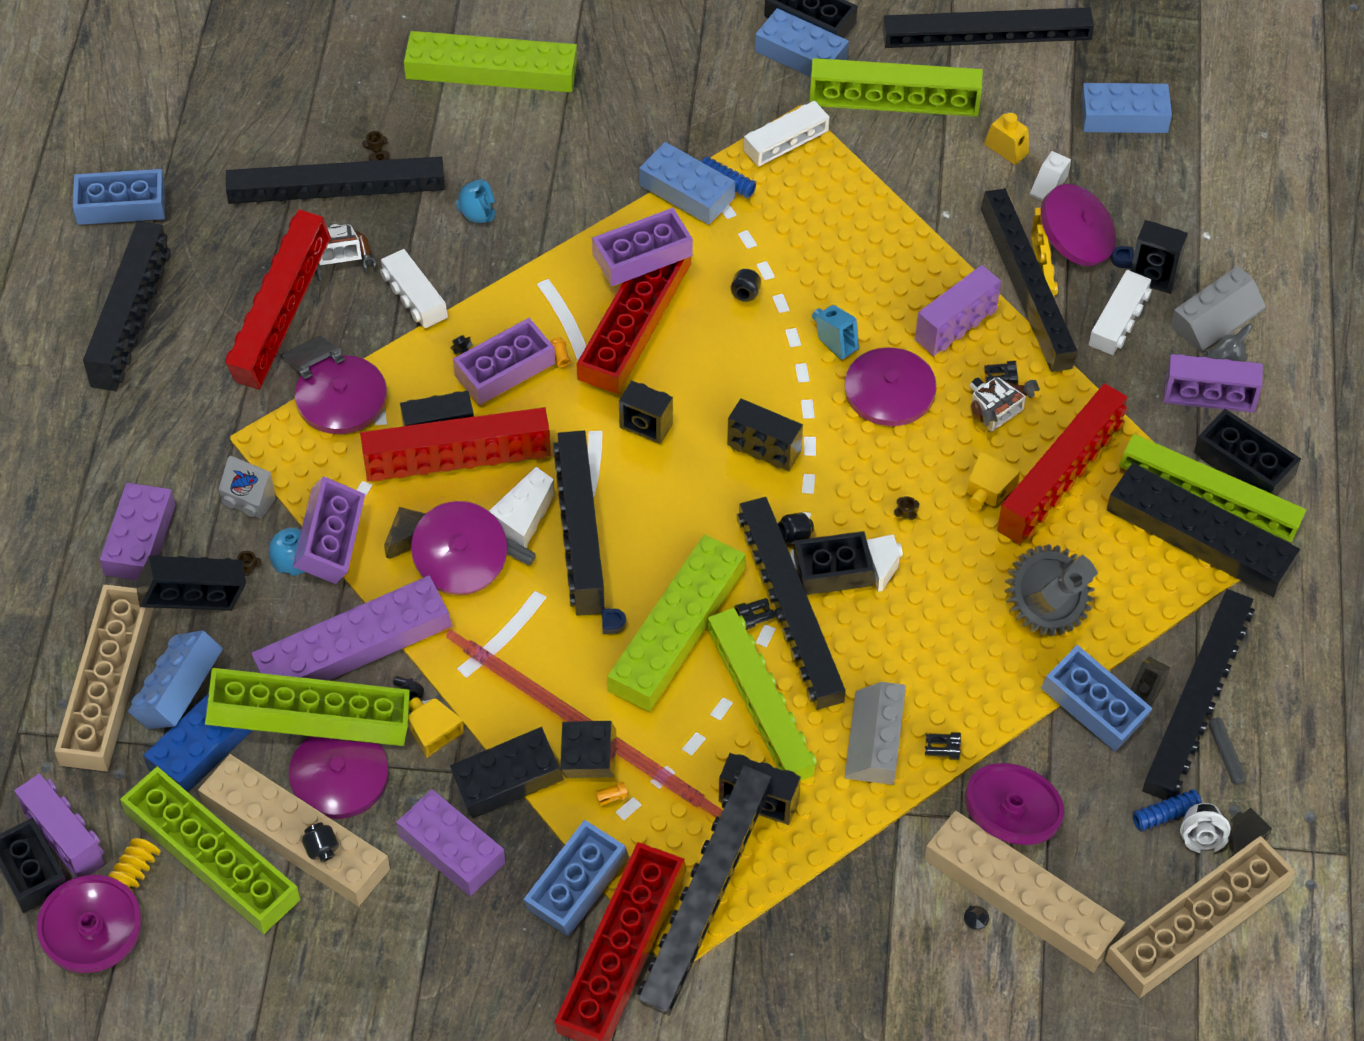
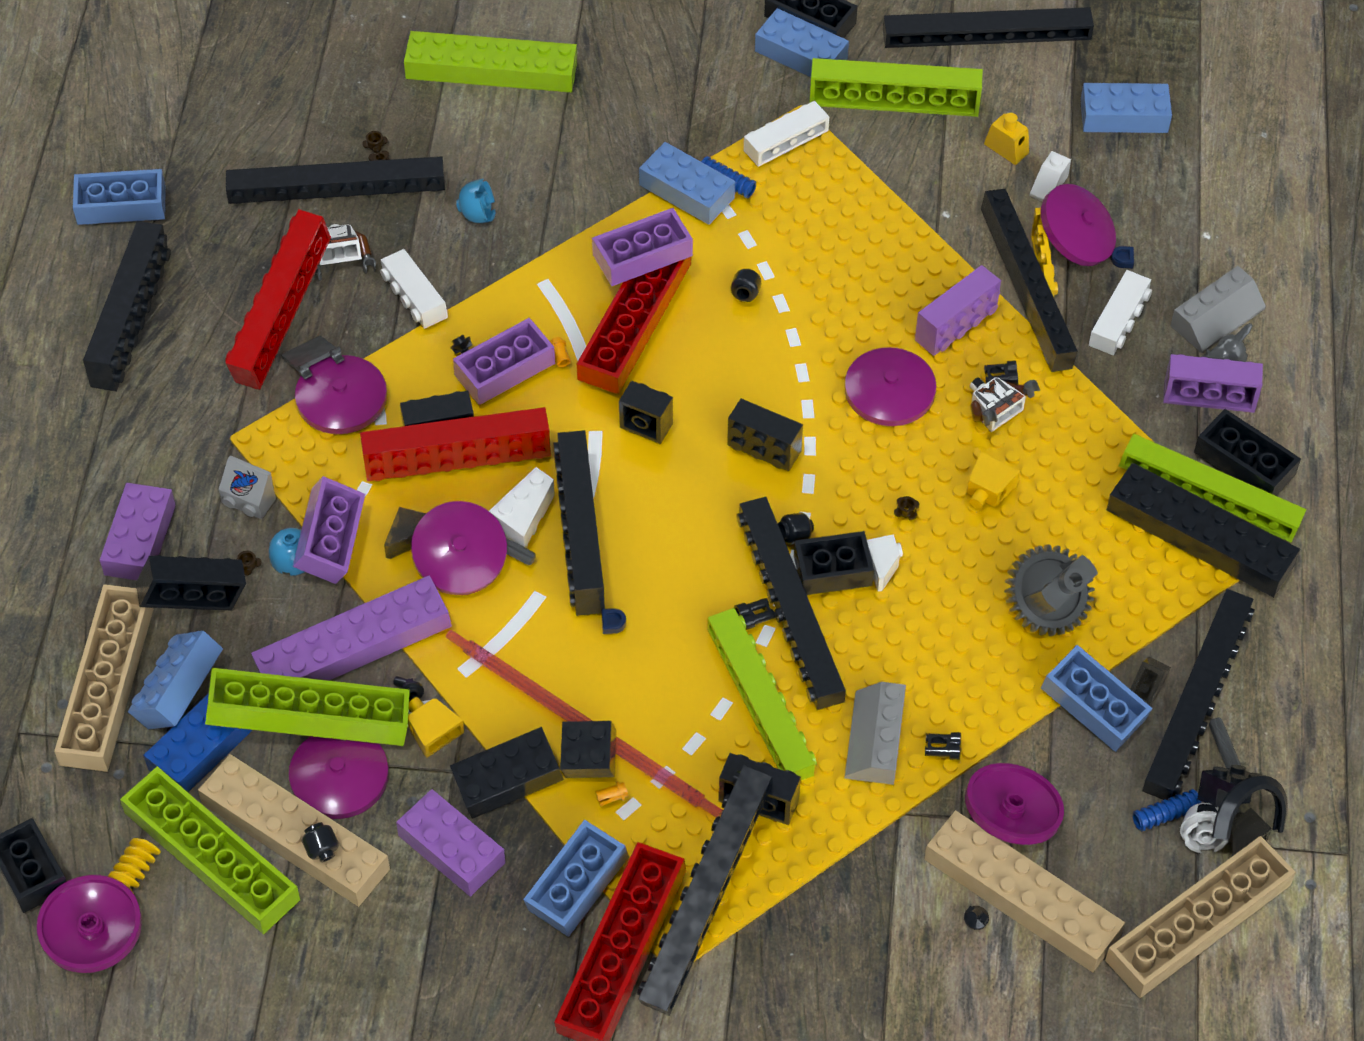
(60, 827): medium lavender brick -> none
(676, 623): lime brick -> none
(837, 330): dark azure torso -> none
(1062, 464): red brick -> none
(1159, 255): black brick -> none
(1231, 788): none -> black piece

